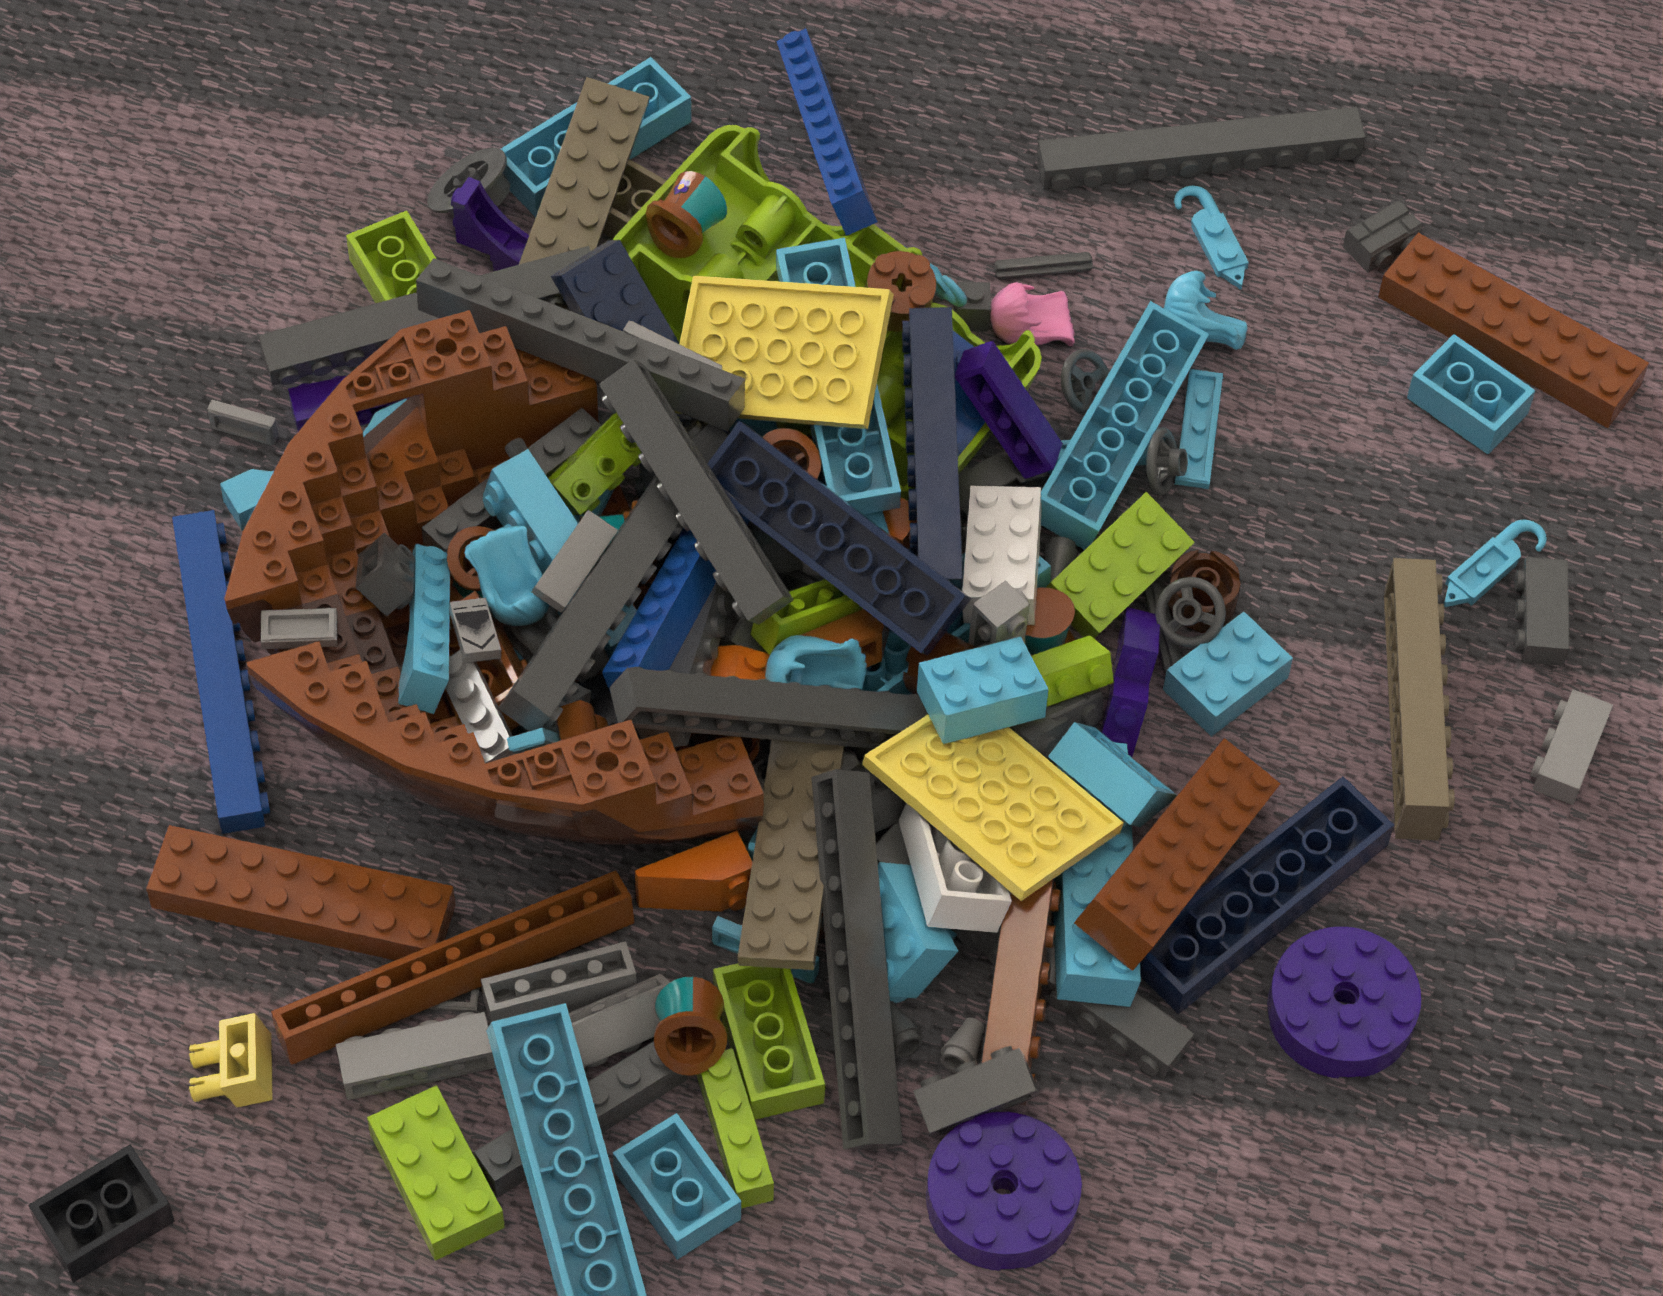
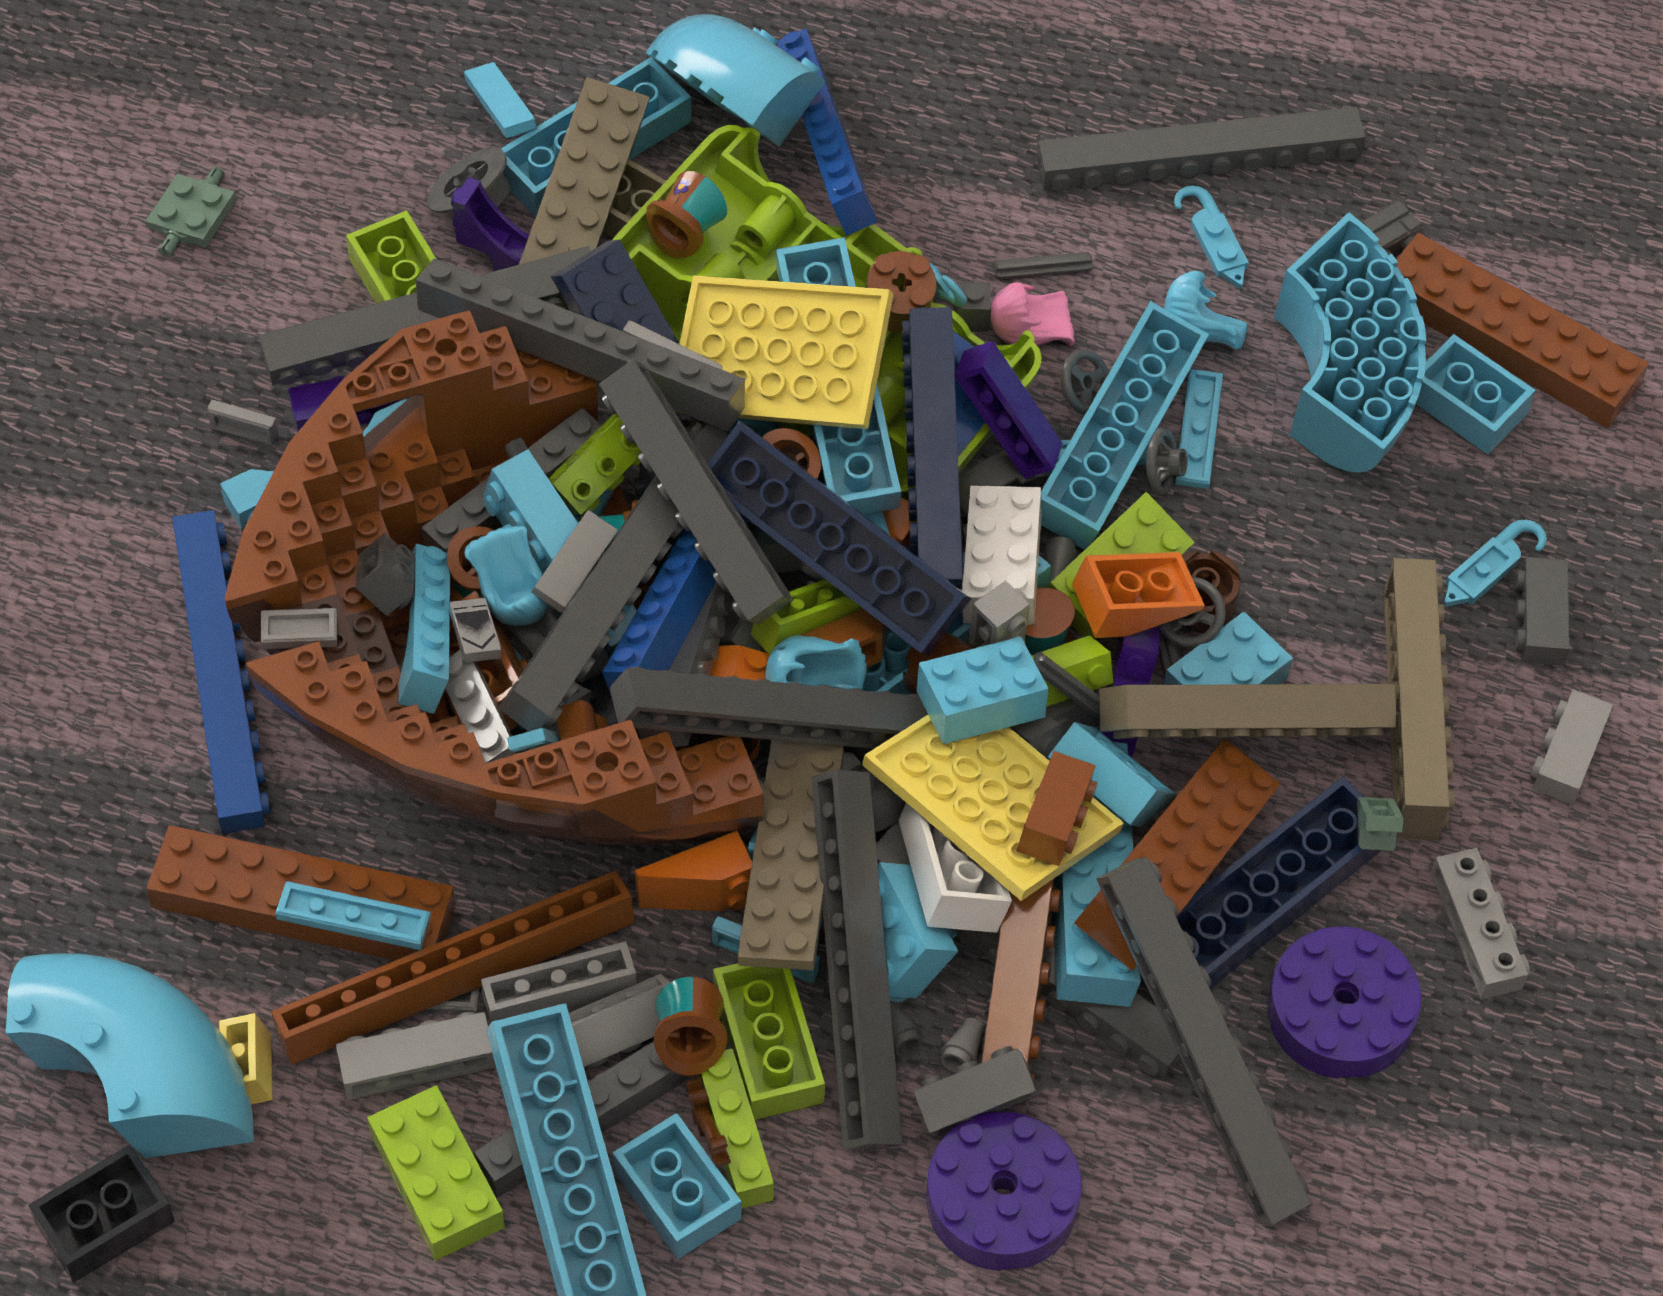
(156, 1052): none -> medium azure brick
(191, 211): none -> sand green plate
(353, 915): none -> medium azure tile
(500, 100): none -> medium azure tile
(705, 1122): none -> reddish brown bar
(739, 71): none -> medium azure brick
(1058, 809): none -> dark orange brick
(1068, 684): none -> dark grey axle
(1134, 592): none -> orange slope
(1204, 1040): none -> dark grey brick
(1247, 710): none -> dark tan brick
(1360, 344): none -> medium azure brick
(1378, 823): none -> sand green slope
(1480, 923): none -> light grey brick

